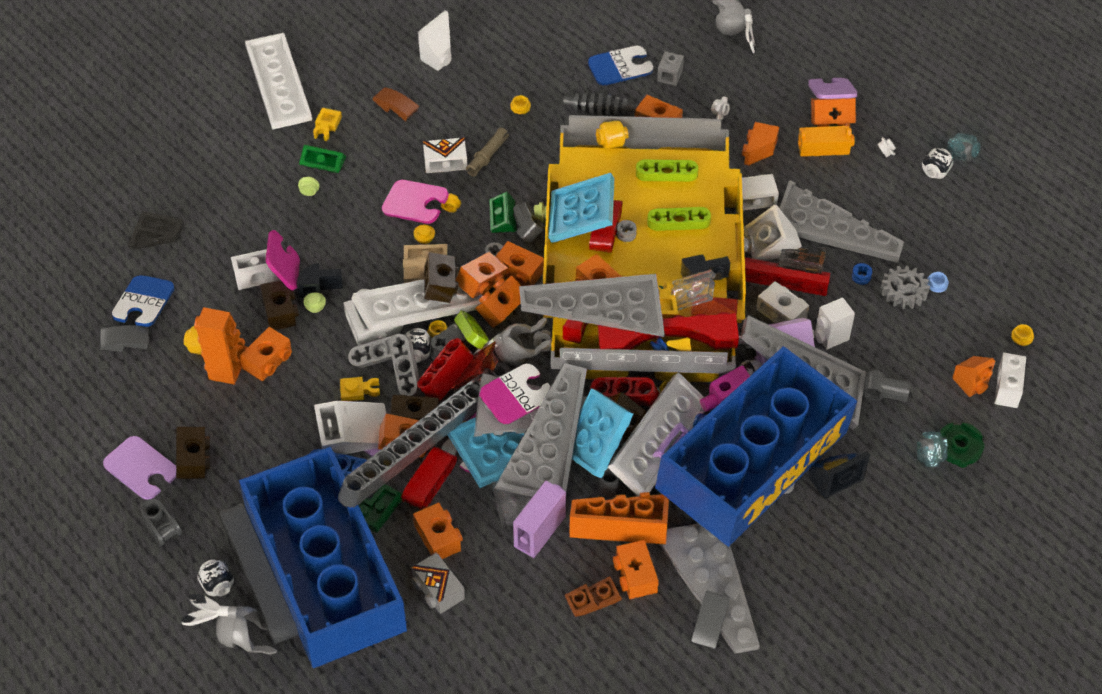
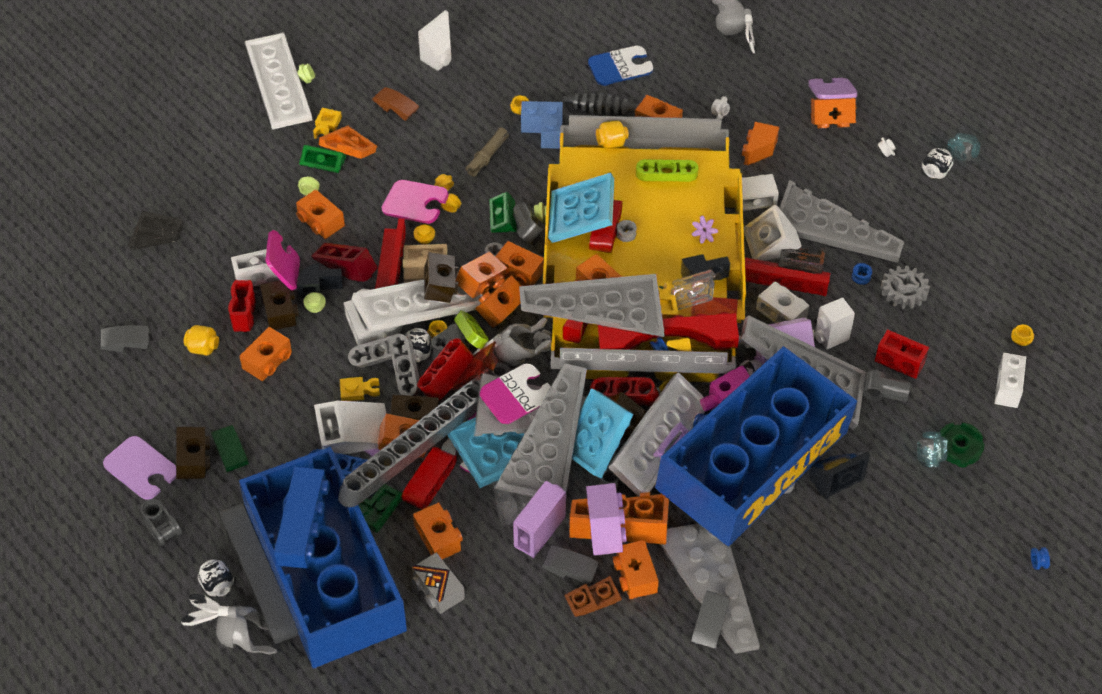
(143, 295): piece -> none
(220, 345): orange wedge -> none
(229, 448): none -> dark green tile
(242, 305): none -> red brick
(300, 517): none -> blue brick
(306, 73): none -> yellowish green plate
(320, 214): none -> orange brick
(348, 142): none -> orange wing
(353, 261): none -> dark red slope
(391, 255): none -> red fence
(444, 181): none -> yellow plate
(445, 155): white brick -> none
(543, 119): none -> medium blue brick
(570, 563): none -> dark grey slope
(606, 519): none -> lavender brick
(664, 213): lime beam -> none
(670, 68): light grey brick -> none
(704, 230): none -> lavender plant
(748, 244): light grey bush -> none
(825, 141): light orange brick -> none
(901, 354): none -> red brick
(938, 282): light blue plate -> none
(974, 374): orange slope -> none
(1040, 558): none -> blue bush

